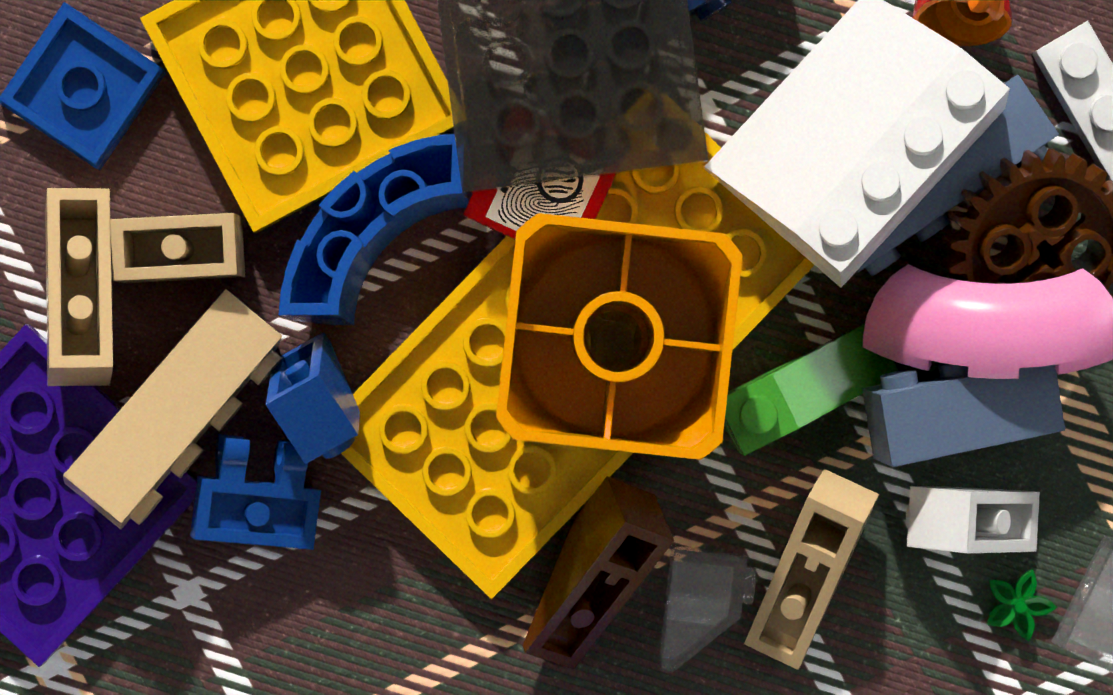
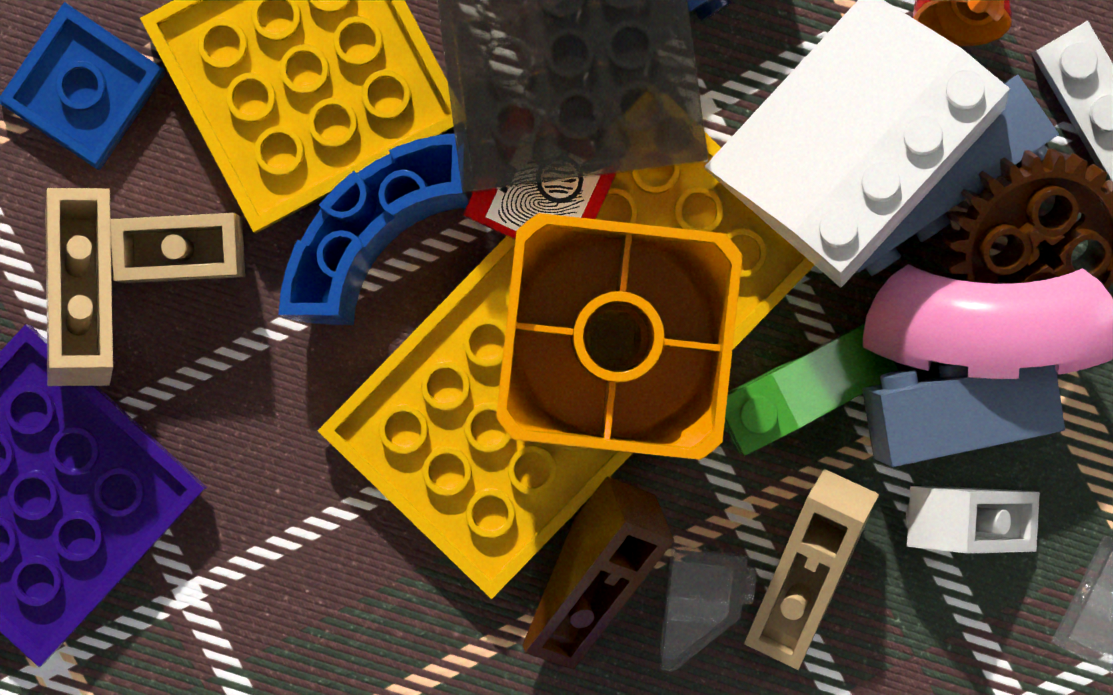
(173, 410): tan brick -> none
(255, 511): blue plate -> none
(313, 400): blue slope -> none
(1018, 604): green plant -> none

